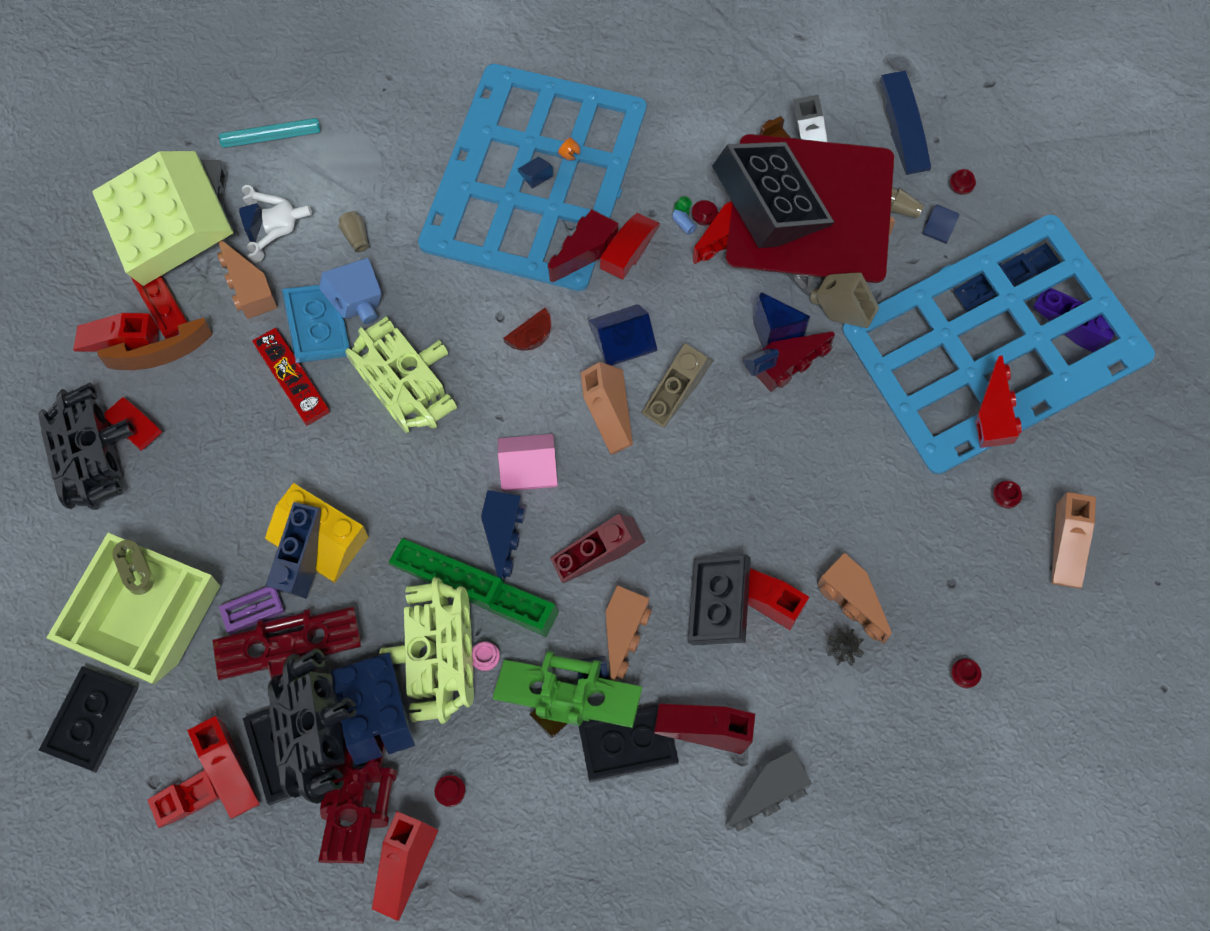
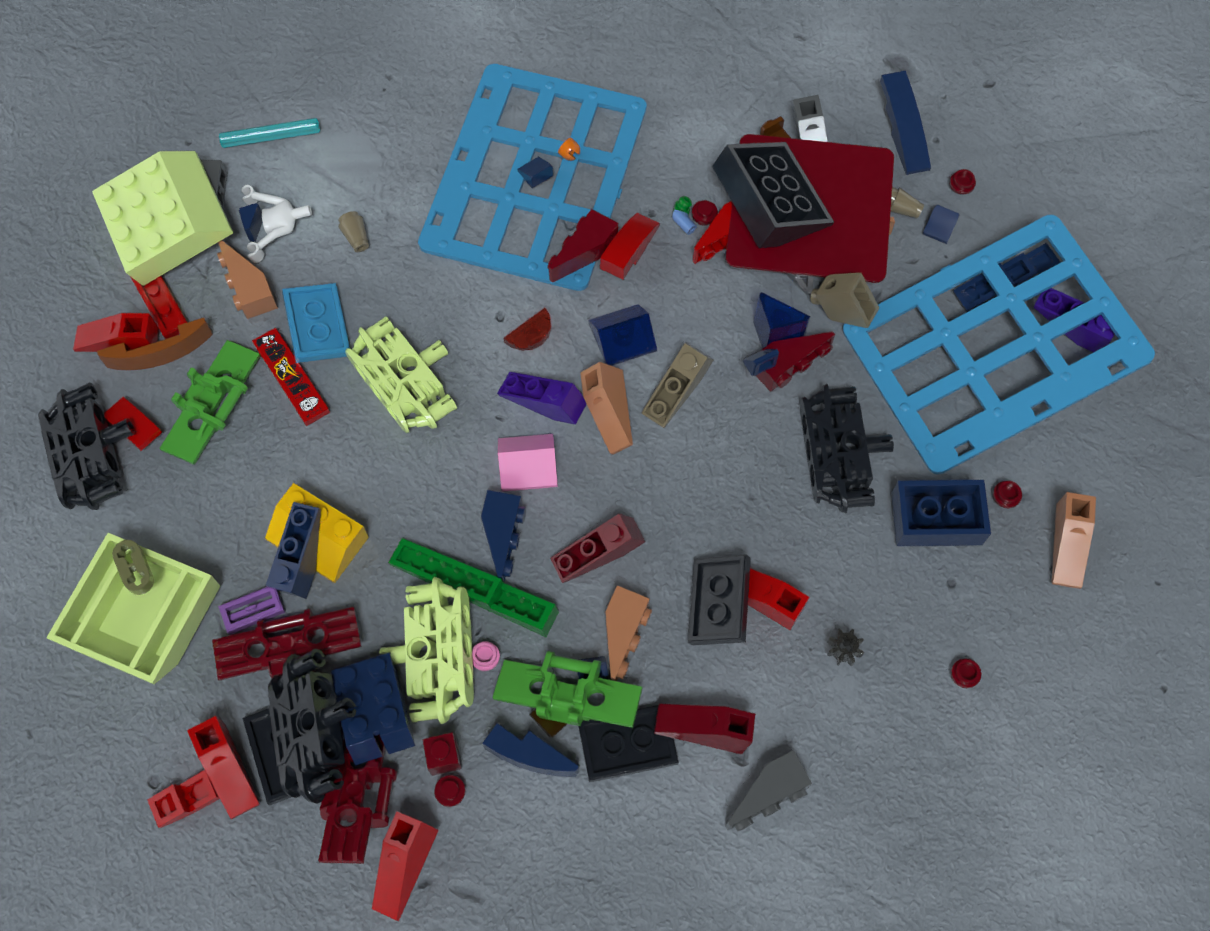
(88, 719): black tile -> none
(205, 397): none -> bright green piece
(352, 290): medium blue torso -> none
(442, 754): none -> dark red brick
(529, 753): none -> dark blue slope
(545, 396): none -> dark purple slope
(839, 465): none -> black piece
(853, 591): nougat slope -> none
(940, 513): none -> dark blue brick
(996, 416): red slope -> none

